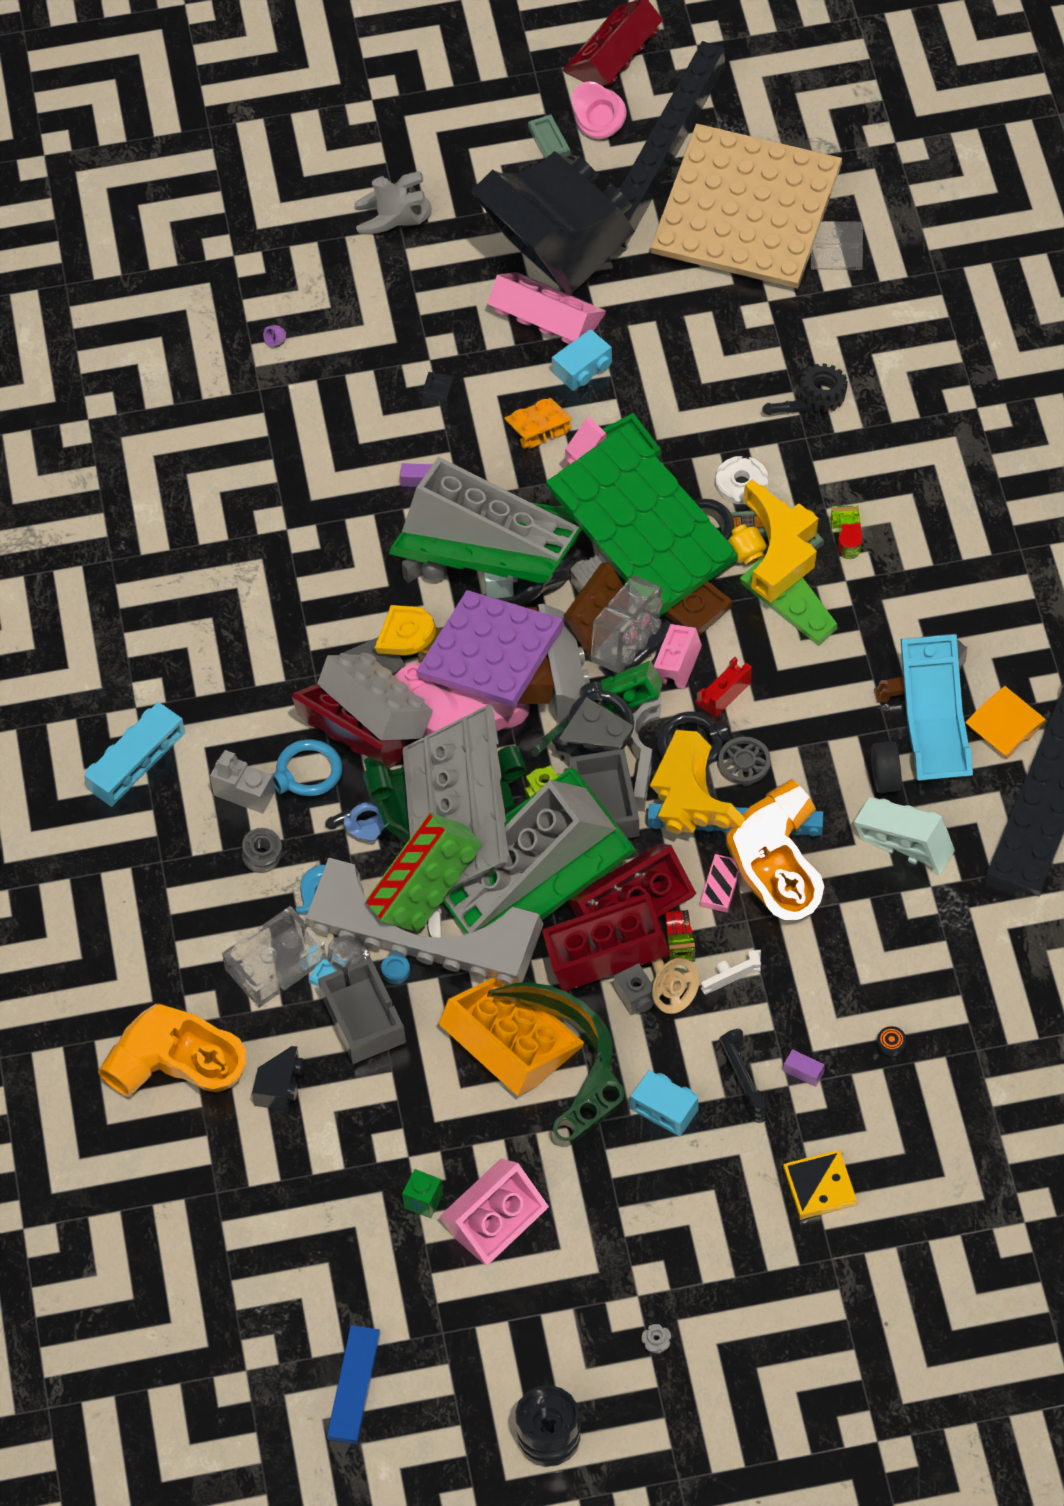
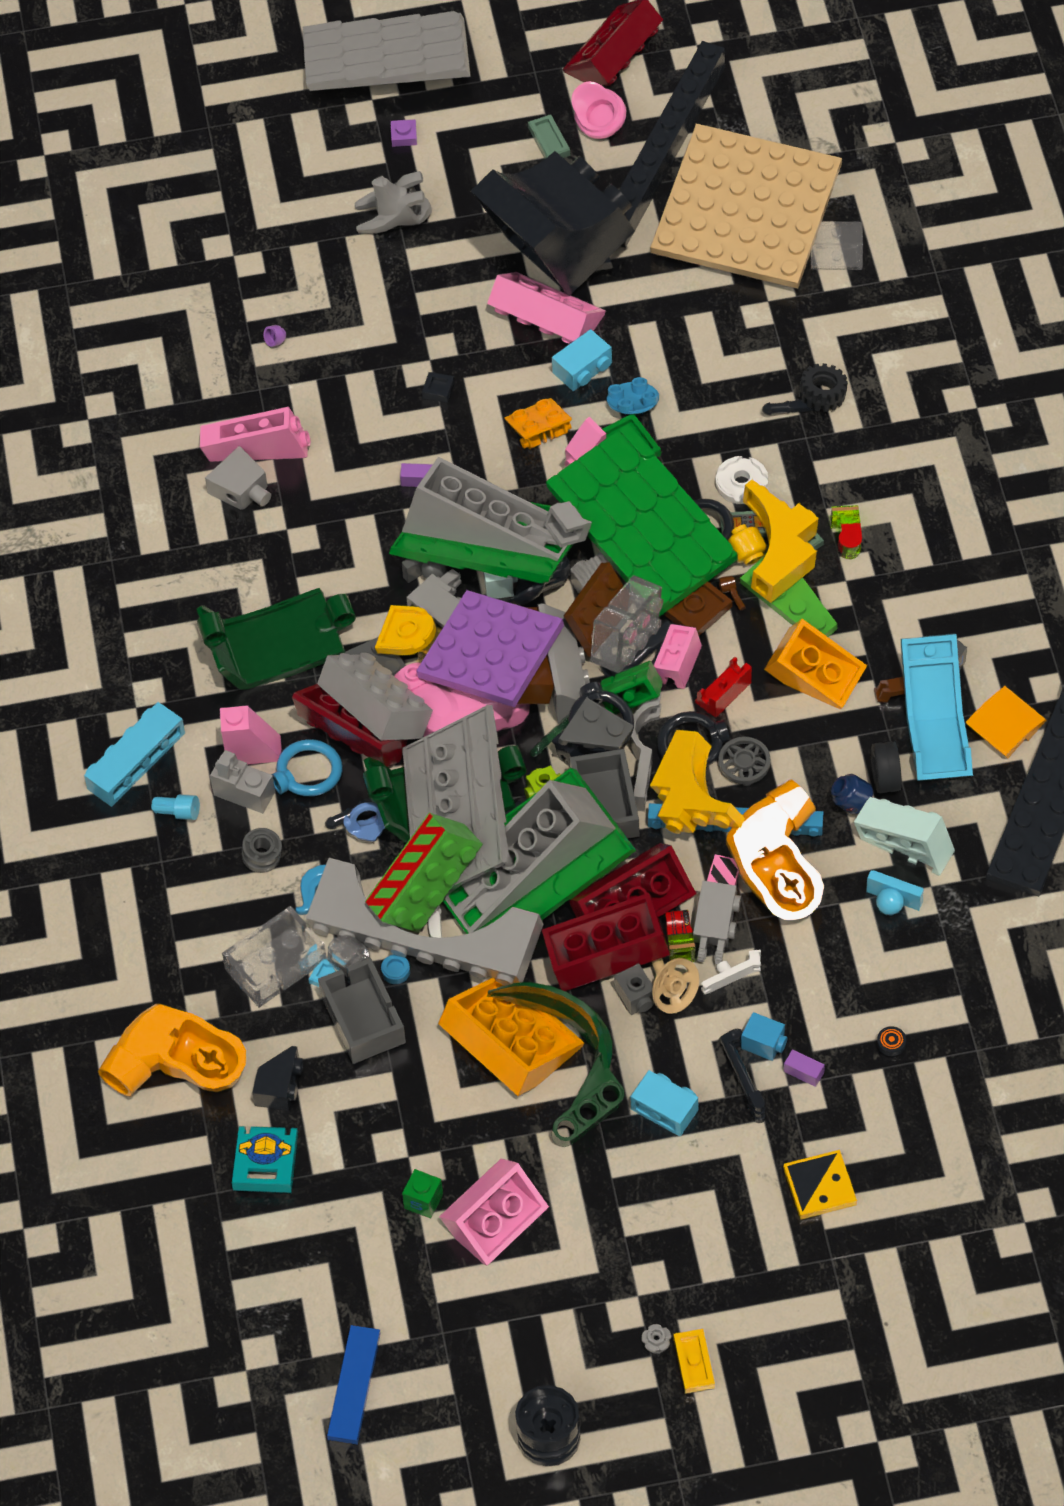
(183, 806): none -> medium azure piece
(238, 481): none -> light grey torso
(249, 736): none -> bright pink slope
(261, 435): none -> bright pink slope
(265, 1151): none -> teal container
(277, 638): none -> dark green panel
(385, 51): none -> light grey piece
(403, 133): none -> medium lavender plate
(437, 596): none -> light grey hinge
(566, 524): none -> light grey window
(632, 396): none -> dark azure dish
(694, 1361): none -> yellow plate
(715, 918): none -> light grey hinge
(728, 584): none -> reddish brown hand
(763, 1036): none -> dark azure brick
(815, 665): none -> light orange slope
(851, 793): none -> dark blue head
(893, 893): none -> medium azure tile

